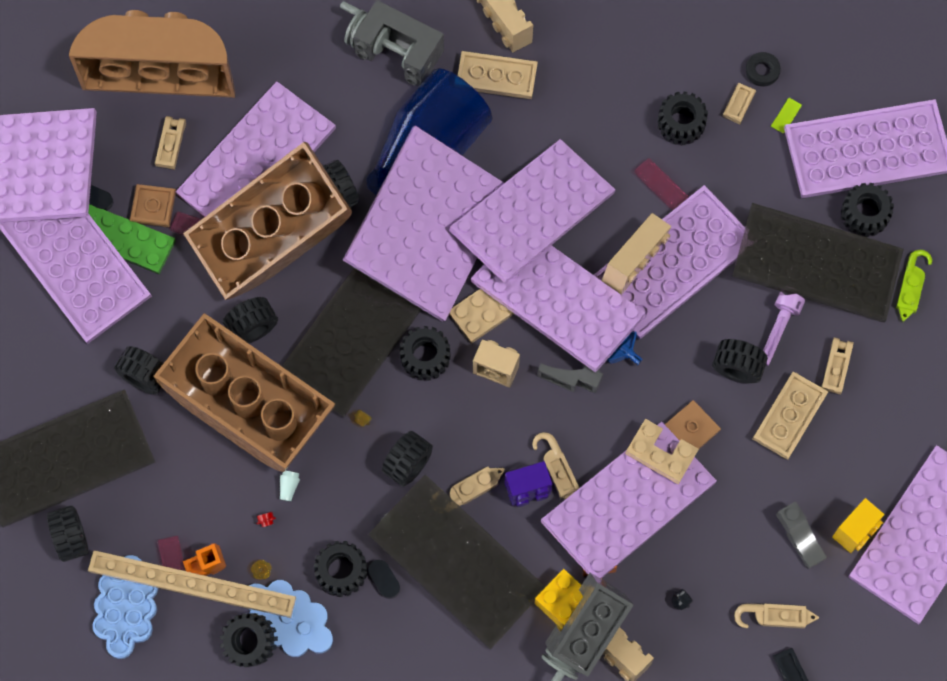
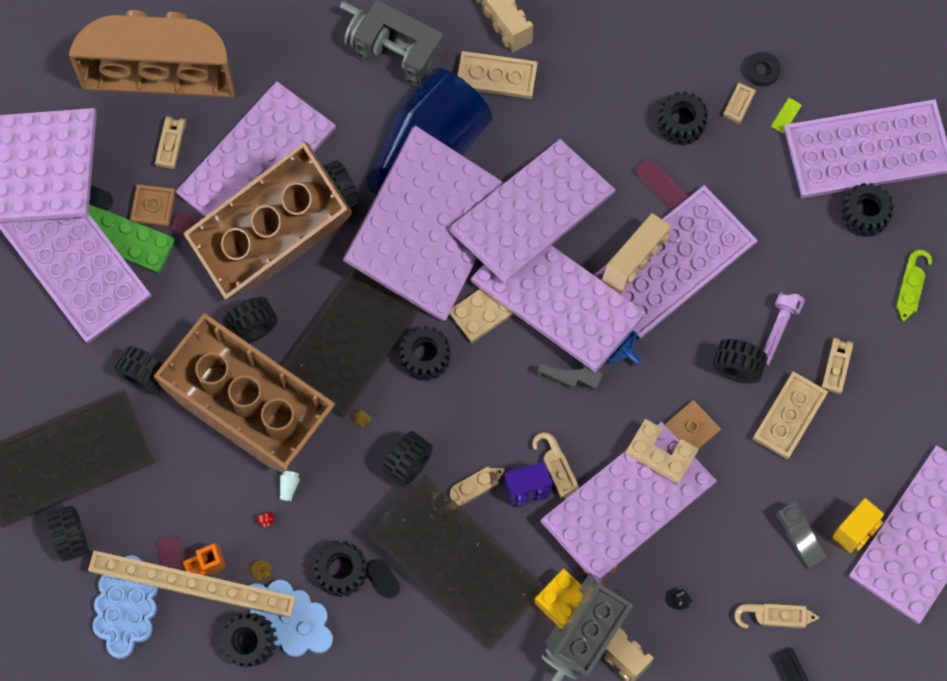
(496, 363): tan brick -> none
(818, 262): clear smoke plate -> none

